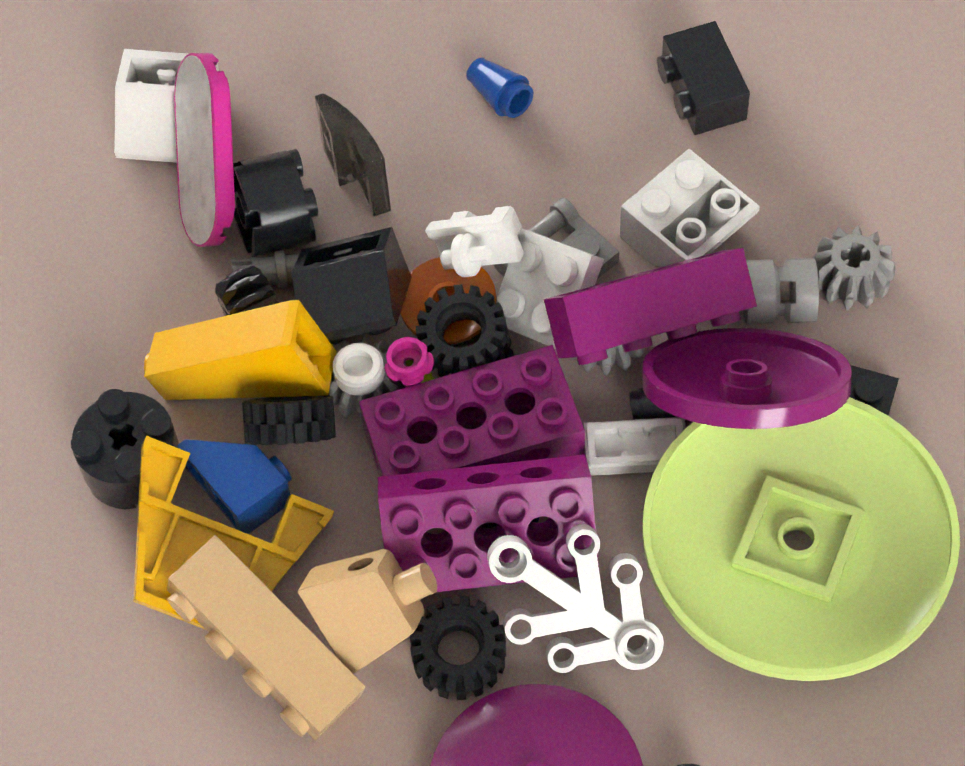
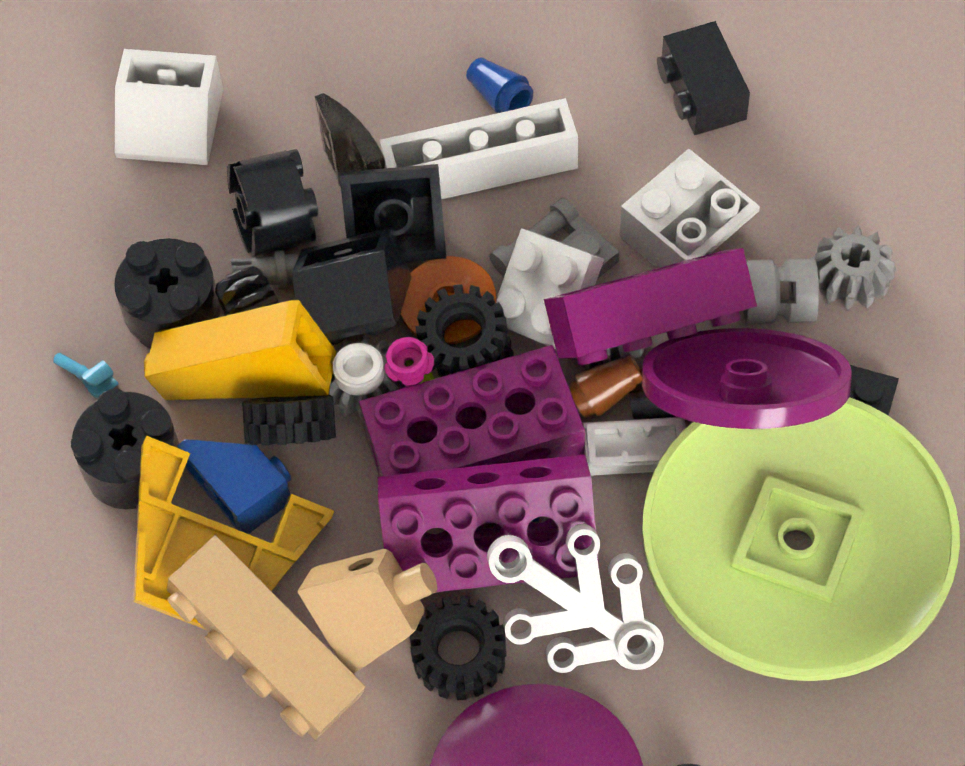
(96, 379): none -> medium azure hand
(165, 287): none -> black brick
(204, 149): flat silver tile -> none
(398, 199): none -> black slope
(477, 241): white hips -> none
(491, 148): none -> white brick
(604, 385): none -> dark orange cone

